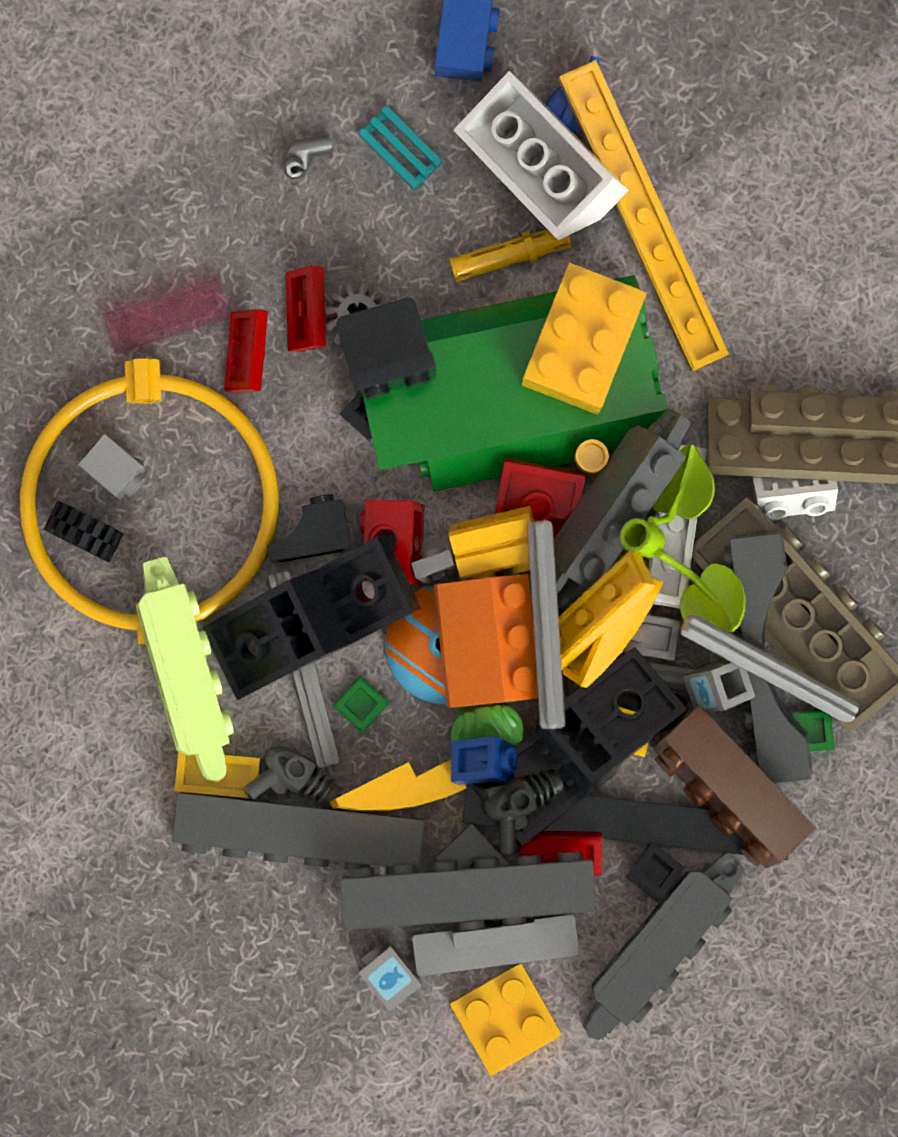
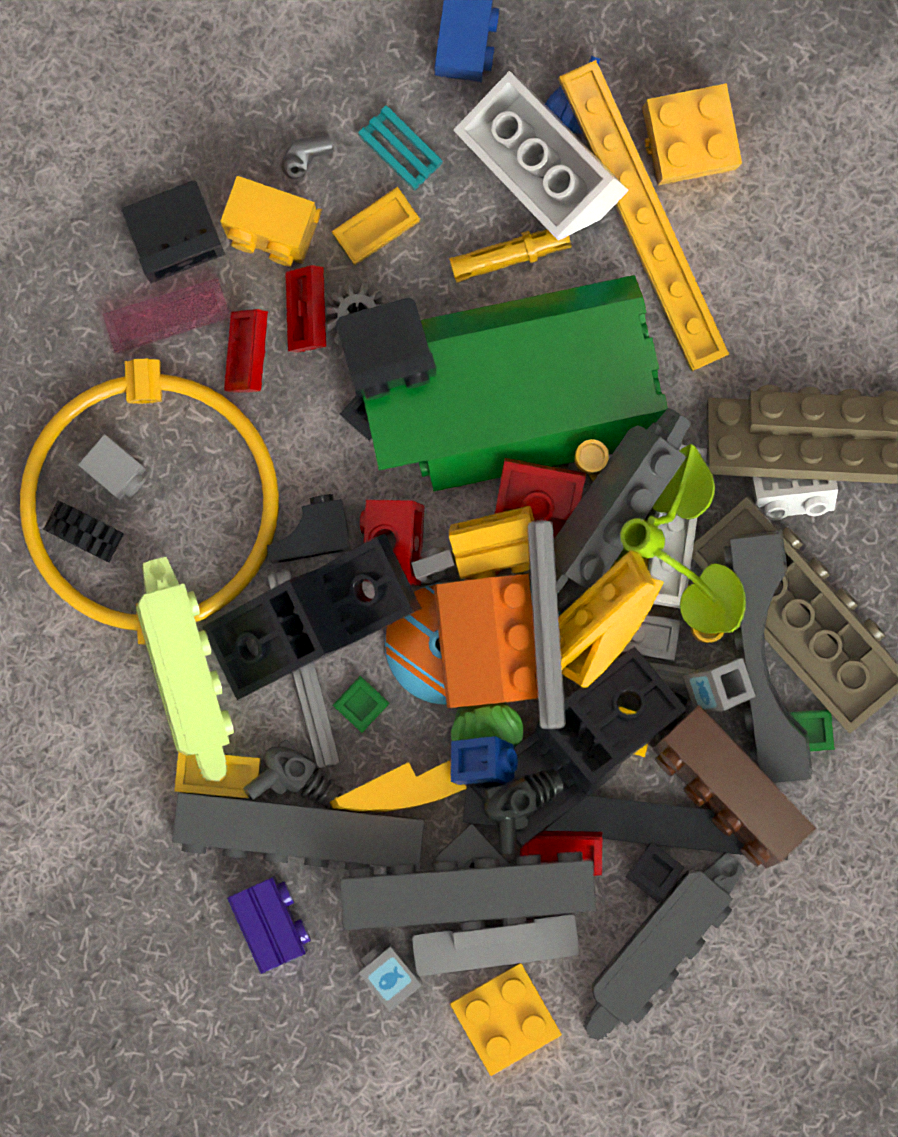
(172, 231): none -> black bracket
(269, 221): none -> yellow brick
(269, 924): none -> dark purple brick
(376, 226): none -> yellow tile
(583, 338): yellow brick -> none
(691, 134): none -> yellow brick
(769, 668): light grey axle -> none

